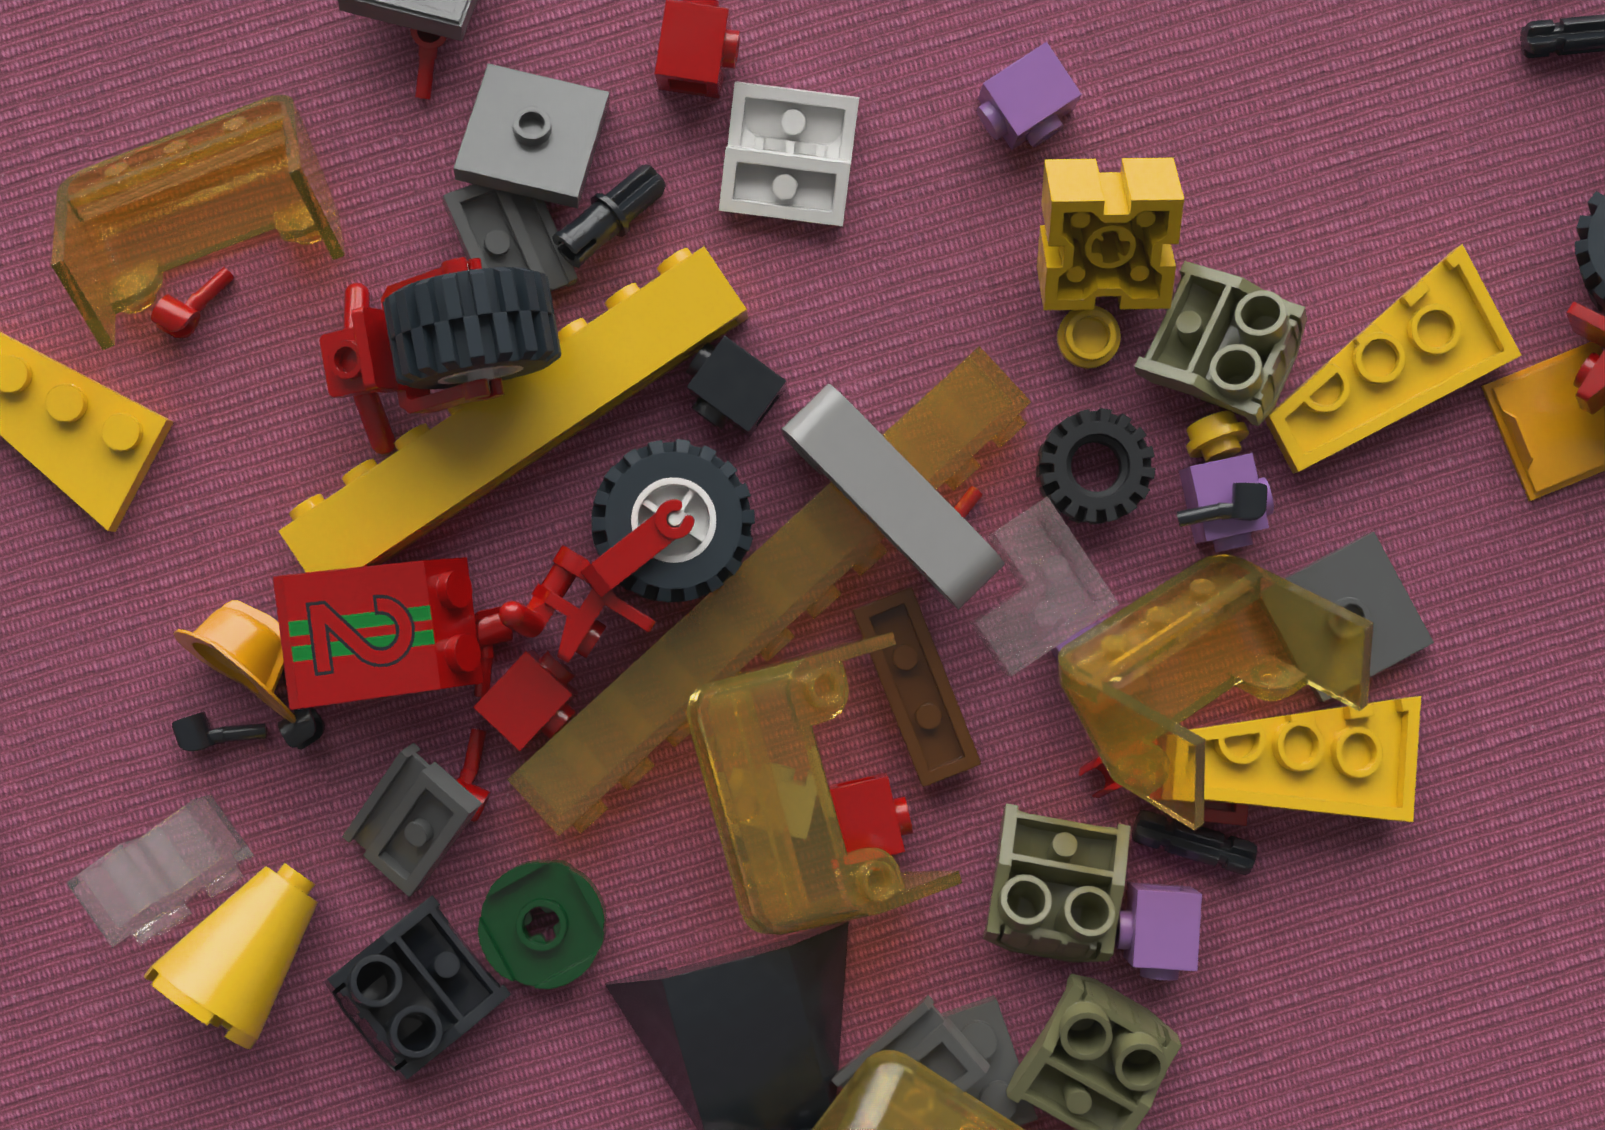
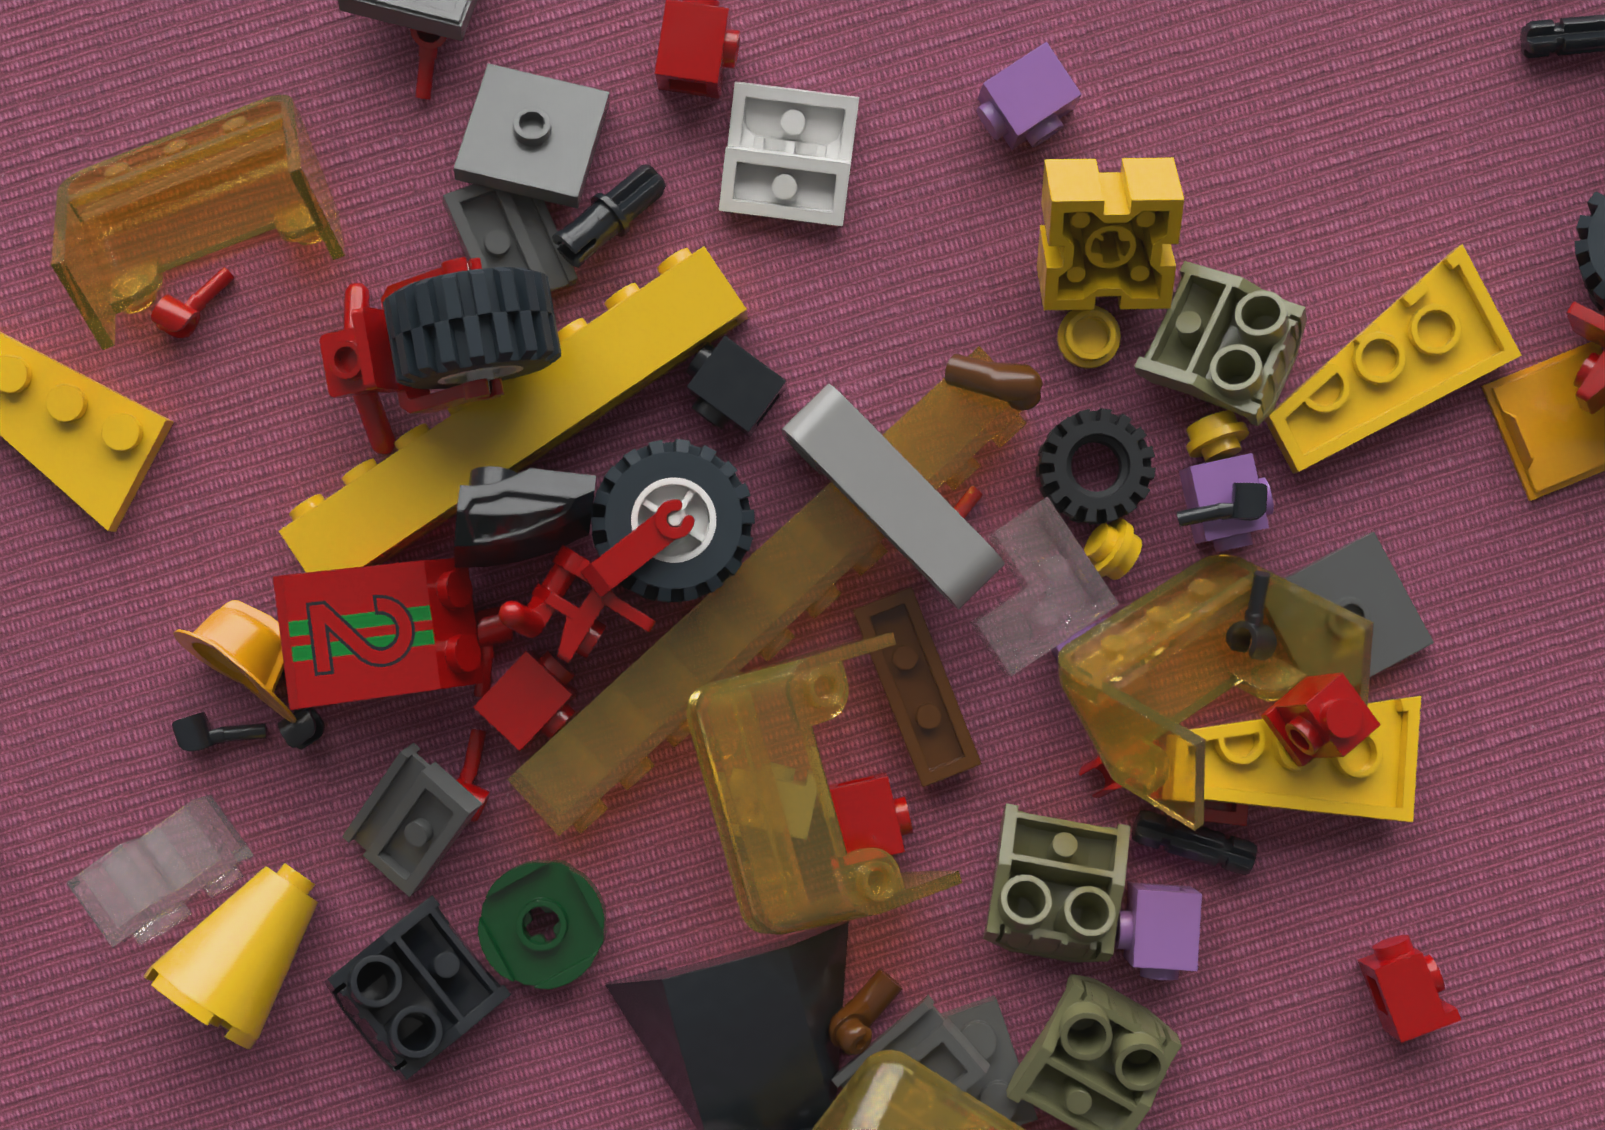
(520, 515): none -> black slope
(852, 1023): none -> reddish brown arm
(1008, 382): none -> reddish brown arm
(1113, 548): none -> yellow plate
(1263, 636): none -> black hand
(1320, 718): none -> red brick
(1406, 989): none -> red brick

